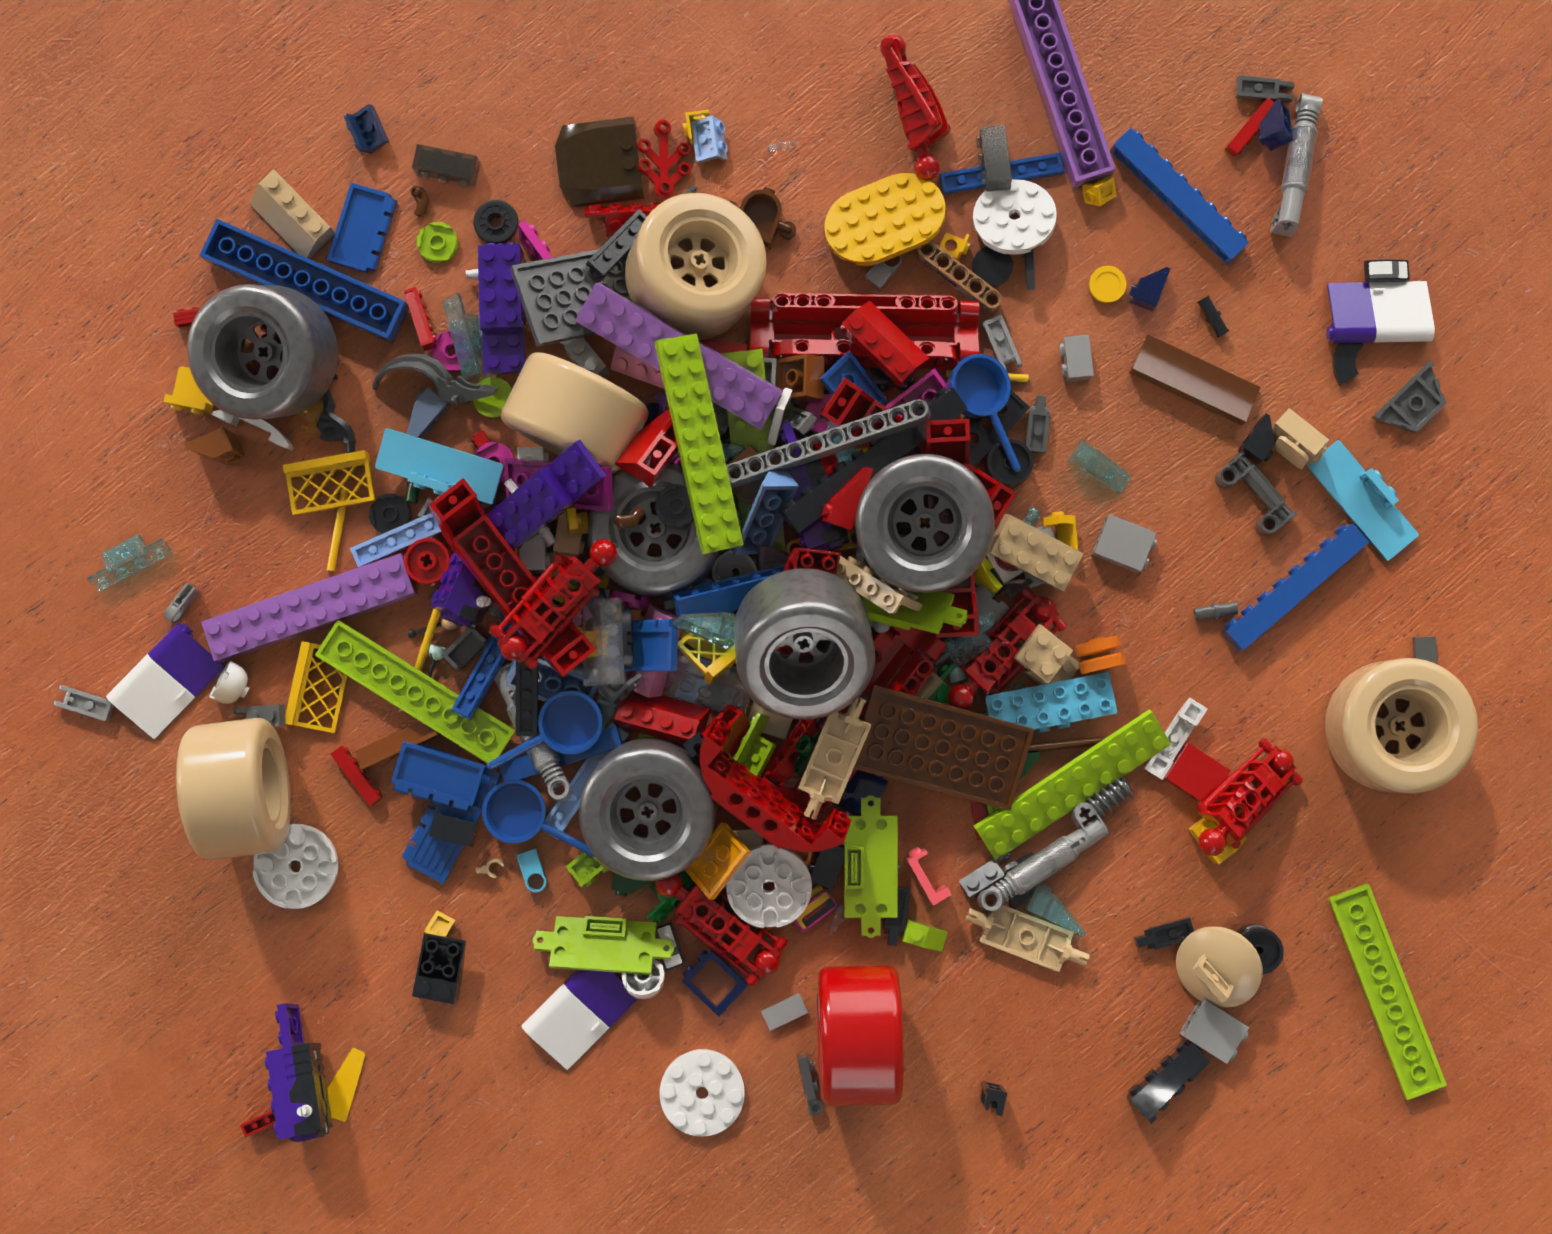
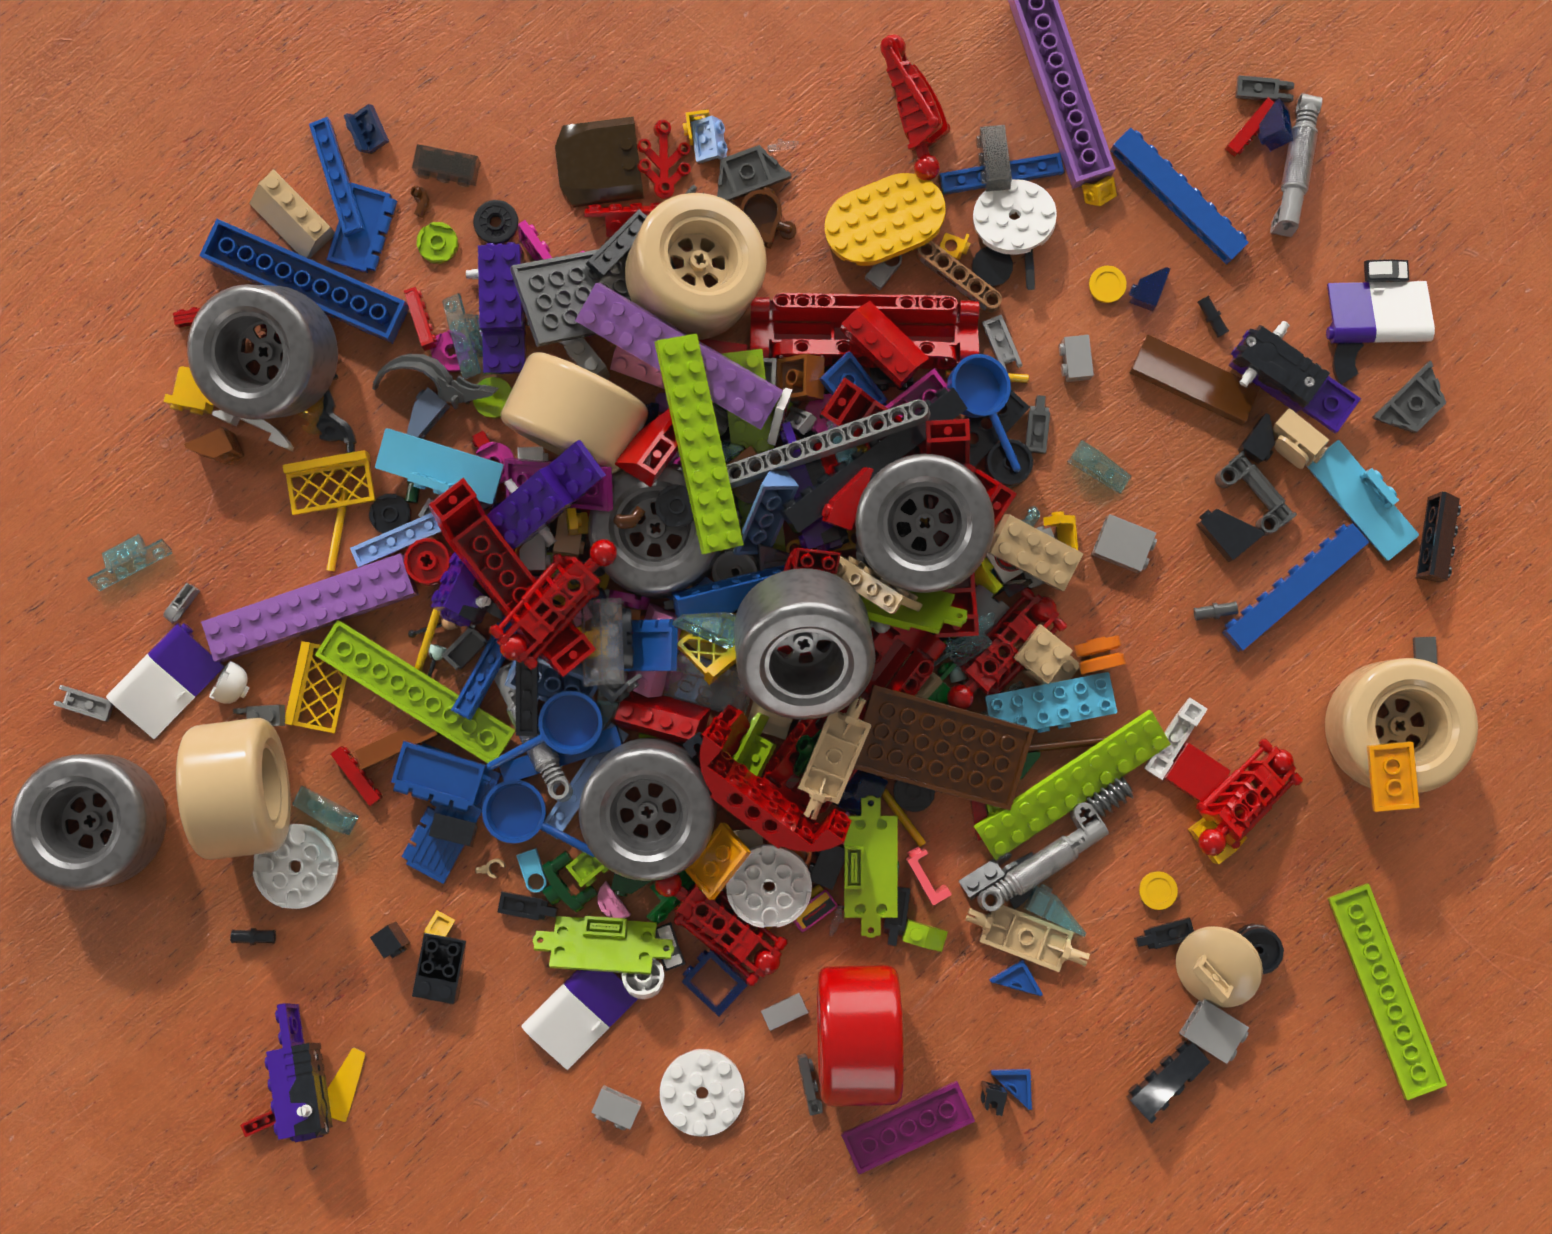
(46, 803): none -> flat silver wheel
(253, 936): none -> black pin
(325, 811): none -> clear light blue slope
(336, 177): none -> blue tile
(390, 940): none -> black brick
(525, 906): none -> black hinge
(559, 890): none -> dark green connector
(610, 903): none -> bright pink plate
(616, 1108): none -> light grey brick
(748, 172): none -> dark grey wing
(903, 818): none -> yellow bar
(907, 1127): none -> magenta plate
(912, 797): none -> black tile
(1016, 1082): none -> blue tile
(1017, 978): none -> blue tile
(1158, 890): none -> yellow piece
(1228, 533): none -> black slope
(1291, 377): none -> piece
(1393, 776): none -> light orange plate
(1438, 537): none -> black slope

